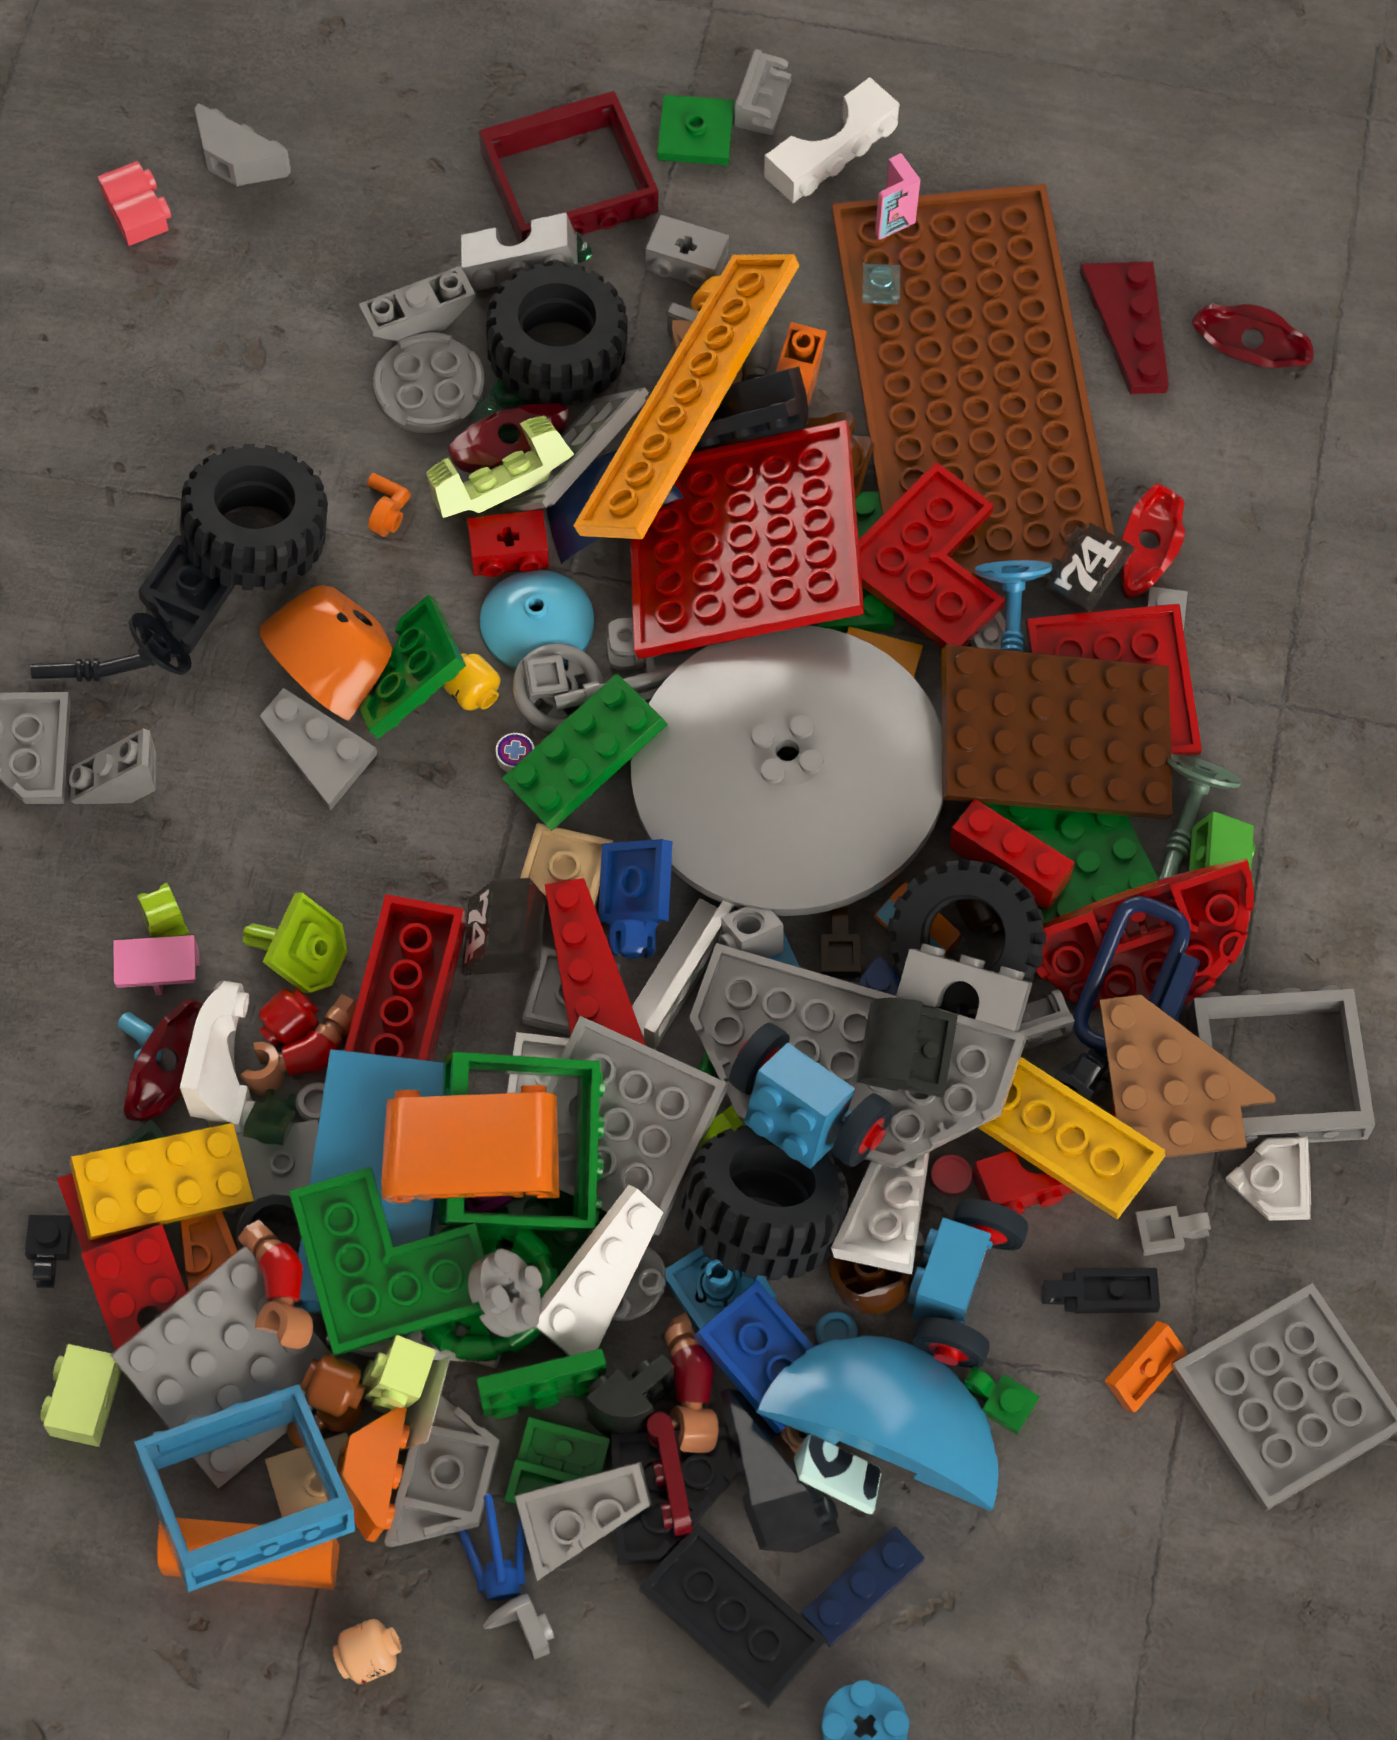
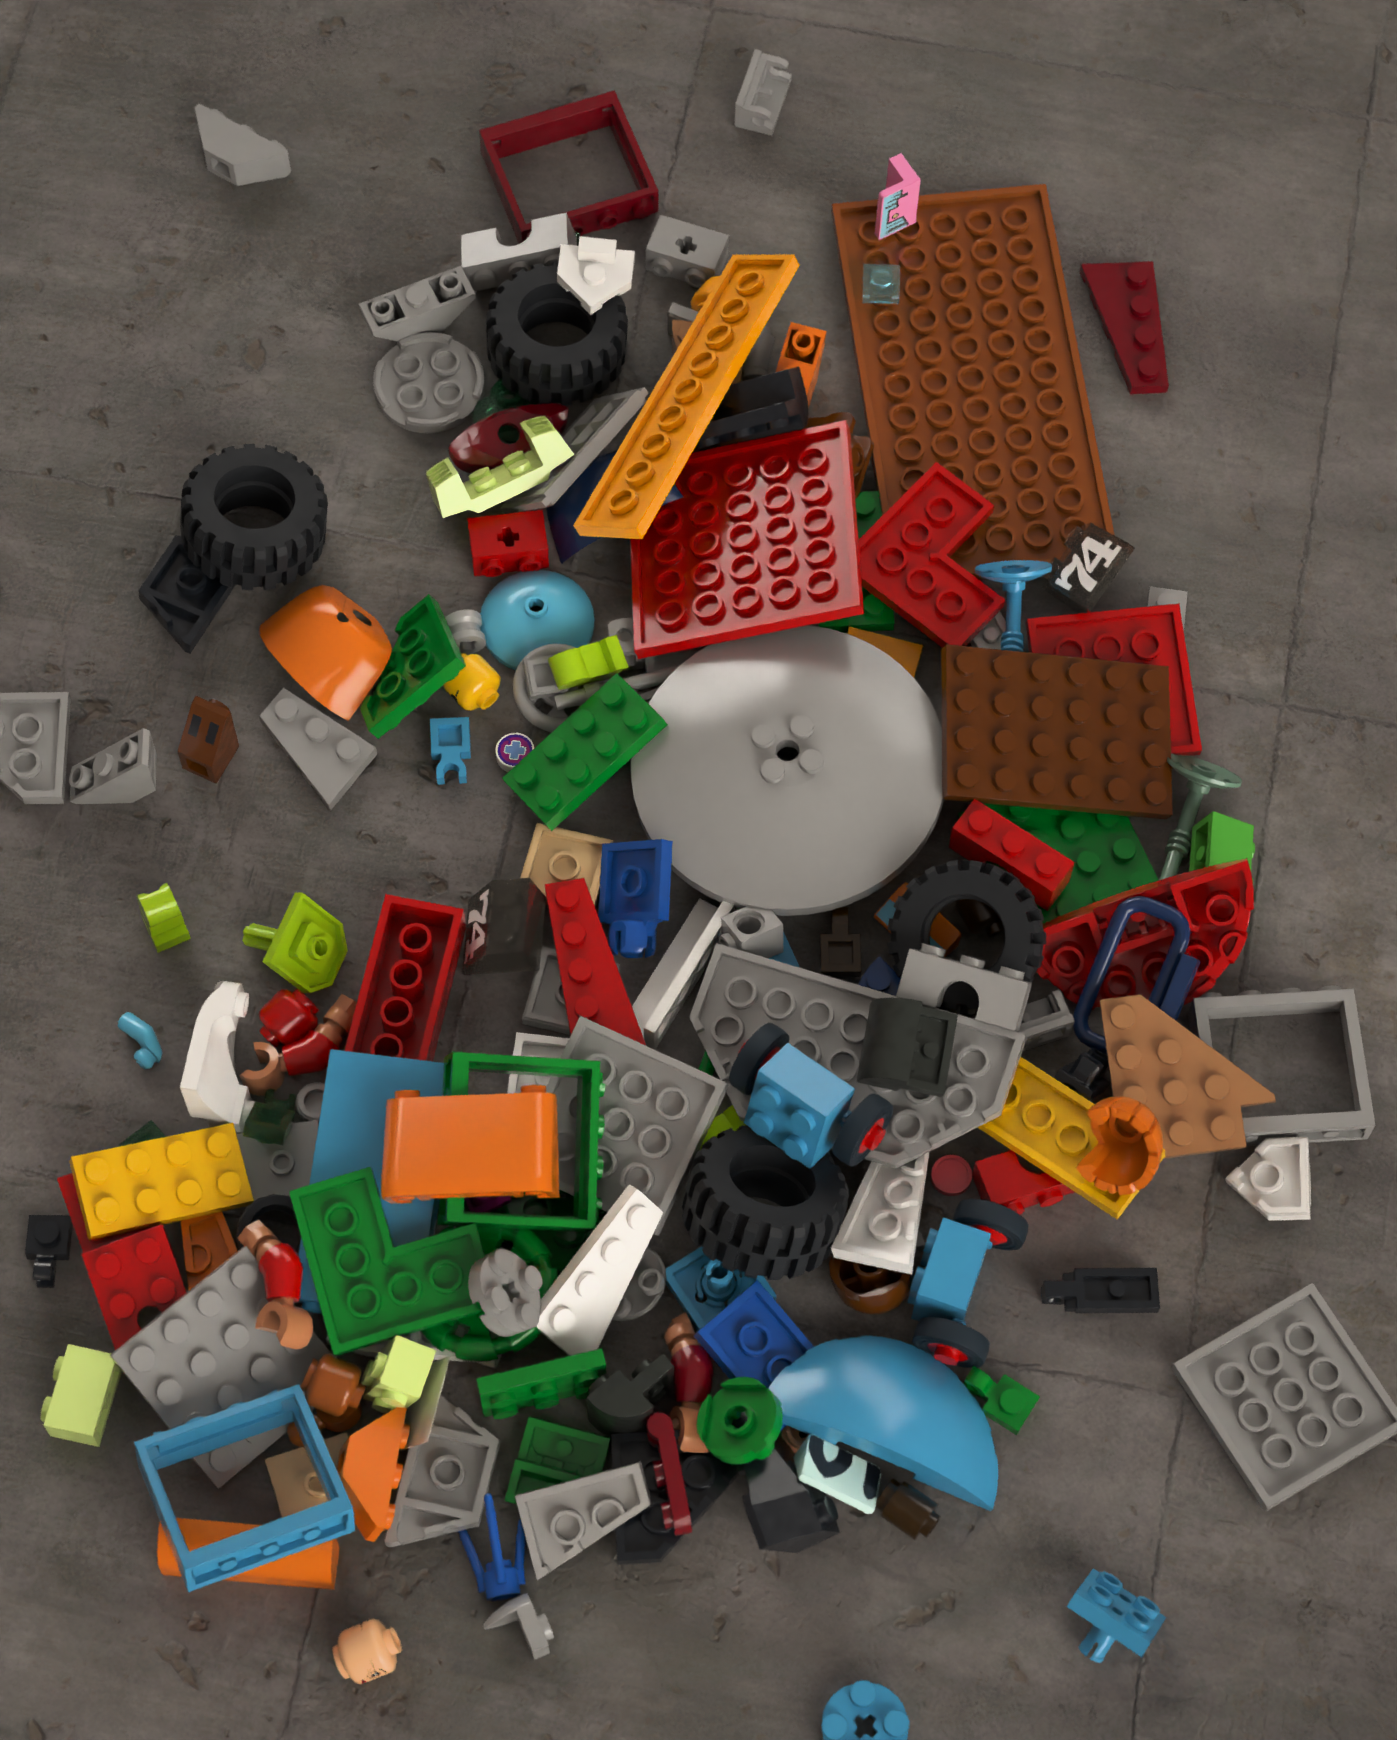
(133, 202): coral brick -> none
(149, 1087): dark red piece -> none
(153, 650): black dish -> none
(155, 962): bright pink panel -> none
(208, 739): none -> reddish brown slope
(386, 513): orange plate -> none
(450, 744): none -> dark azure plate
(466, 630): none -> light grey wheel
(588, 663): none -> lime leg
(595, 271): none -> white plate
(695, 130): green plate -> none
(733, 1615): black plate -> none
(759, 1432): none -> green plate
(801, 165): white arch -> none
(835, 1326): dark azure tile -> none
(863, 1586): dark blue plate -> none
(908, 1509): none -> dark brown brick
(1114, 1615): none -> dark azure plate
(1126, 1147): none -> orange hair
(1145, 1366): orange plate -> none
(1161, 515): red piece -> none
(1164, 1231): light grey plate -> none
(1281, 346): dark red piece -> none

